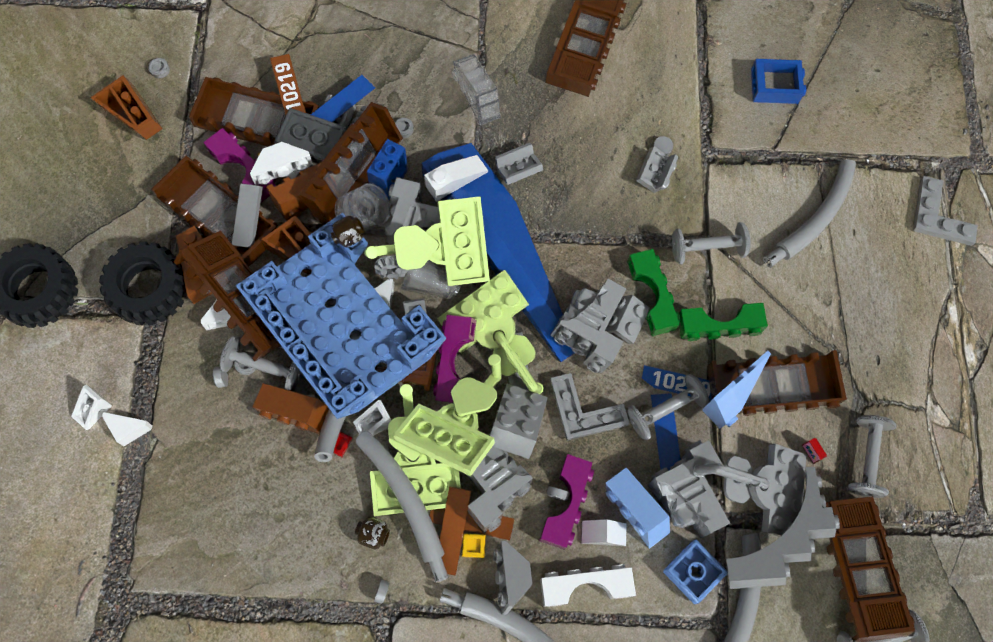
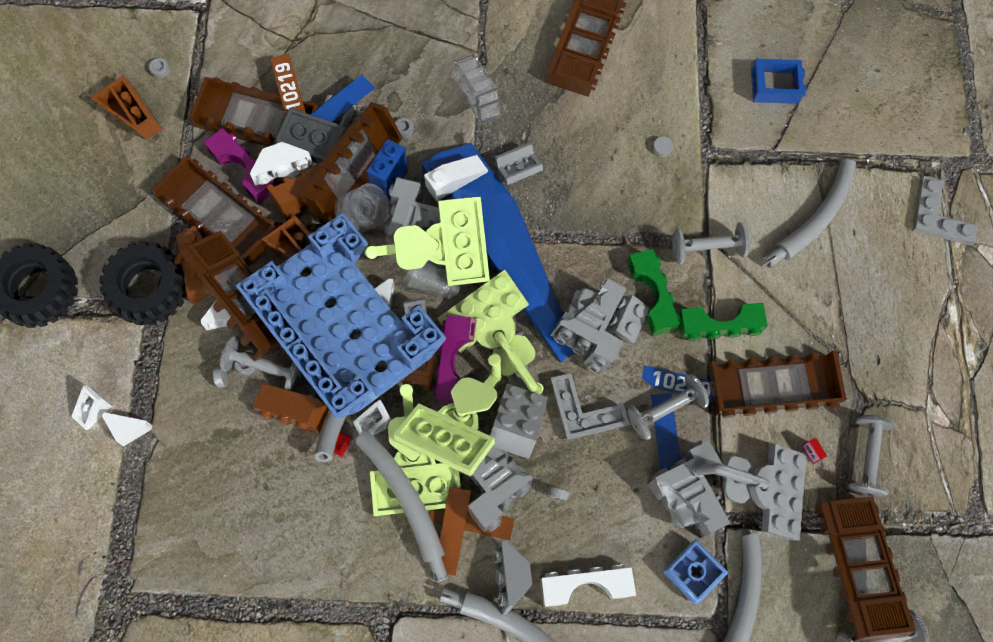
(247, 215): light grey tile -> none
(347, 231): dark brown head -> none
(372, 533): dark brown head -> none
(382, 591): light grey tile -> none
(385, 268): light grey gear -> none
(473, 546): yellow tile -> none
(558, 529): magenta arch -> none
(603, 532): white slope -> none
(638, 507): light blue wedge -> none
(656, 170): light grey bracket -> none
(730, 401): light blue wedge -> none
(771, 563): light grey arch -> none

